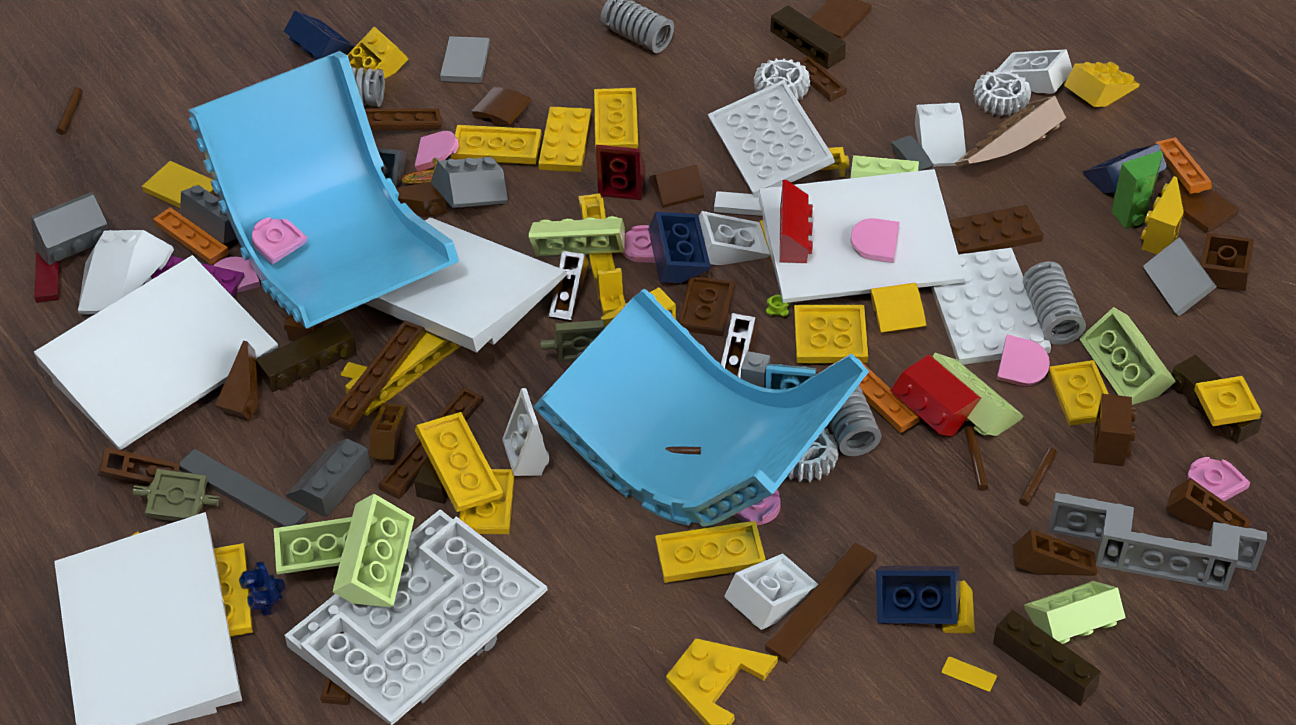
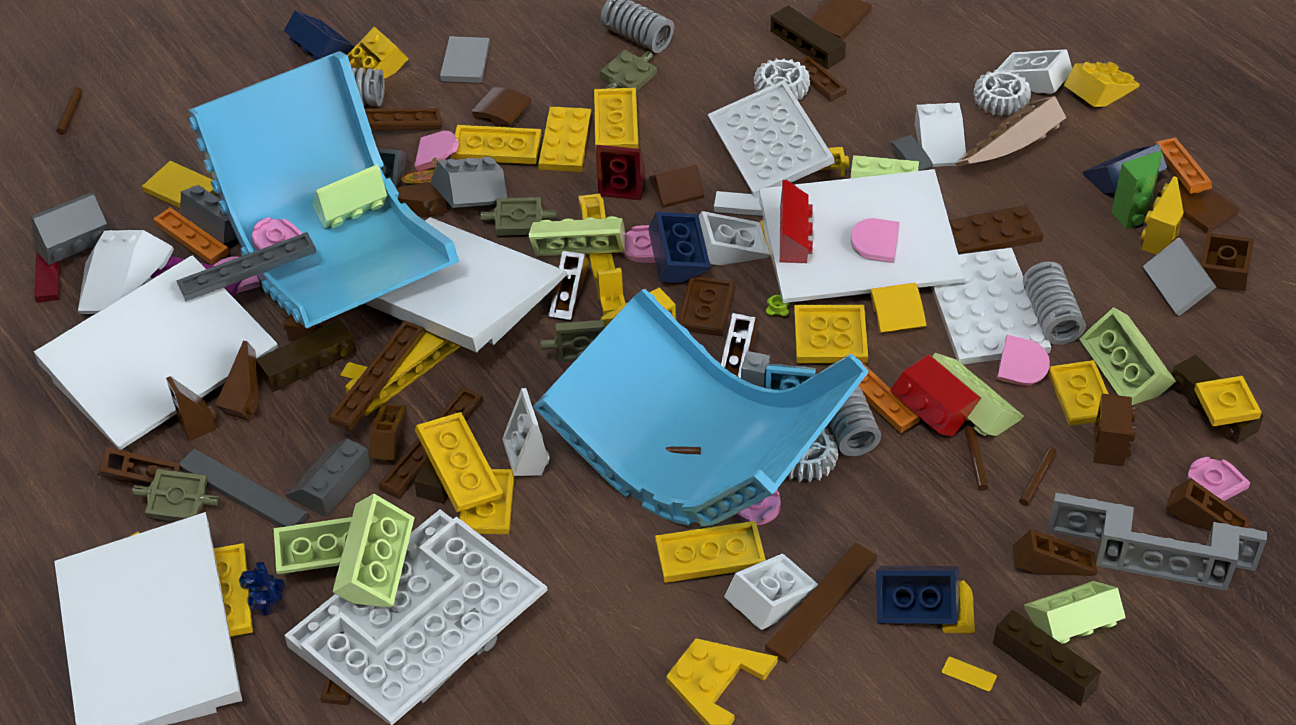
(191, 410): none -> reddish brown slope
(246, 266): none -> dark grey tile
(350, 197): none -> yellowish green slope
(517, 215): none -> olive plate
(628, 71): none -> olive plate

